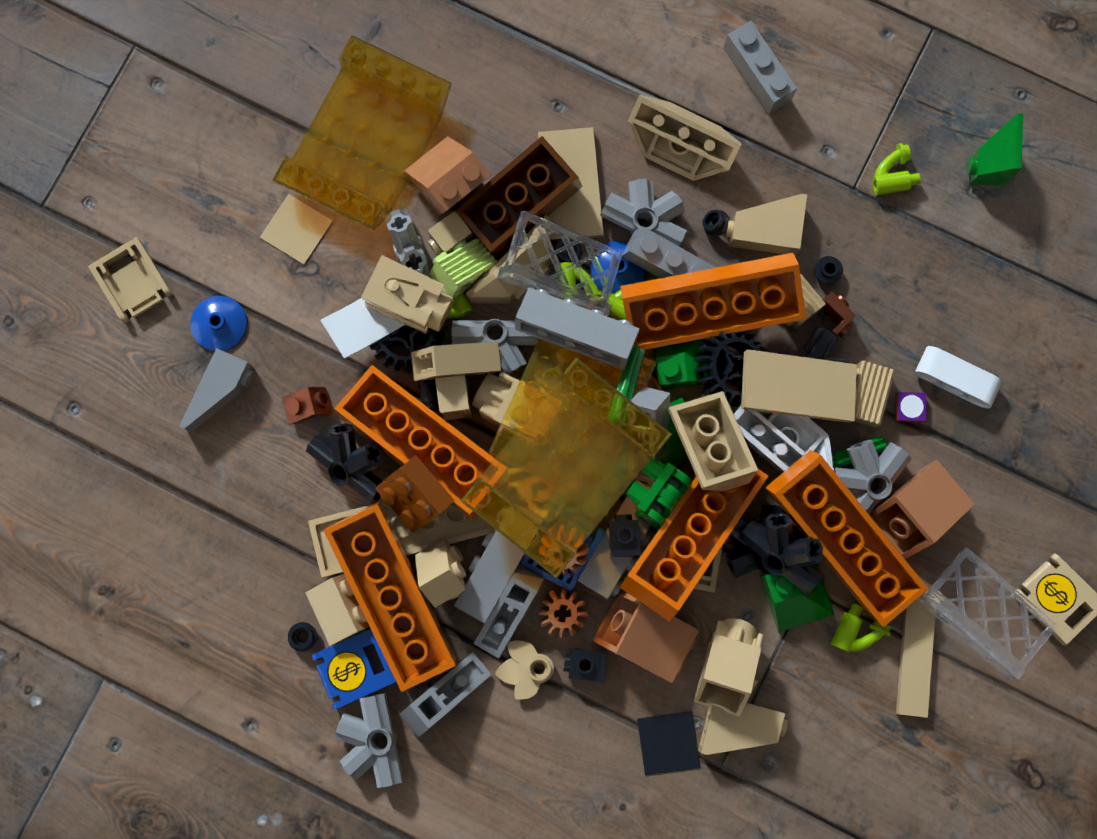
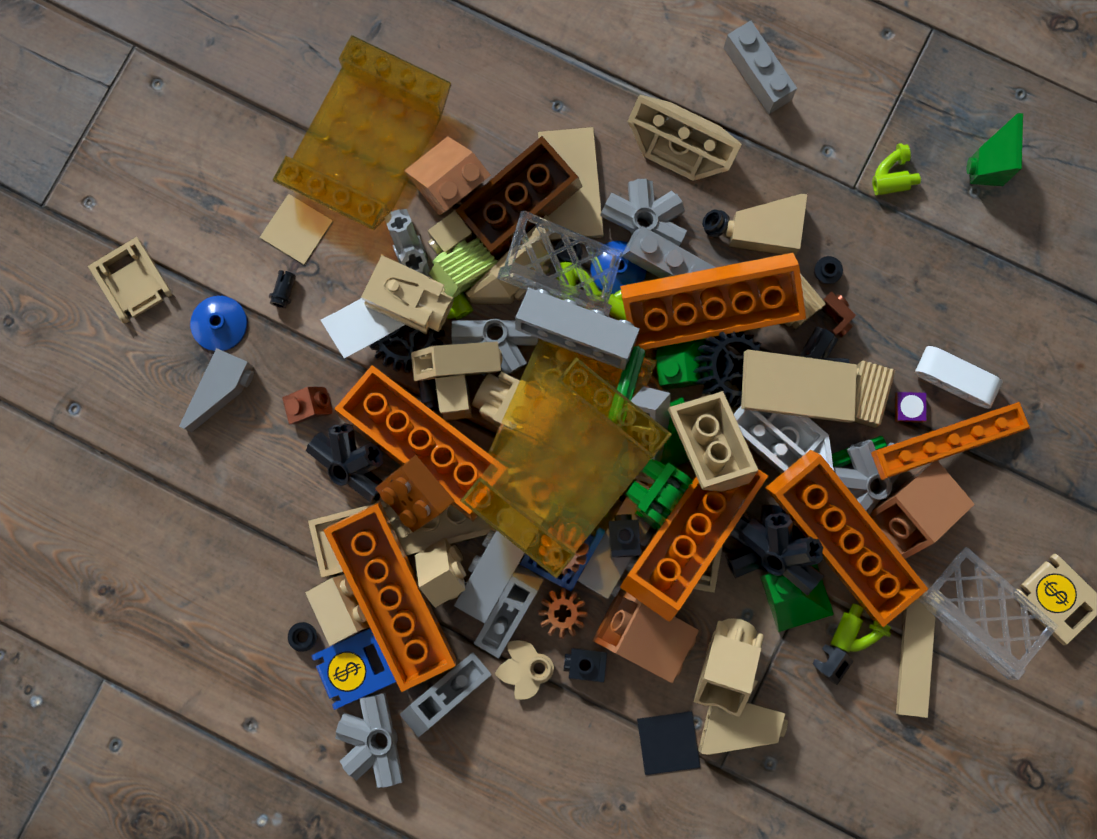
(282, 289): none -> black pin
(835, 666): none -> black tile
(949, 440): none -> orange tile

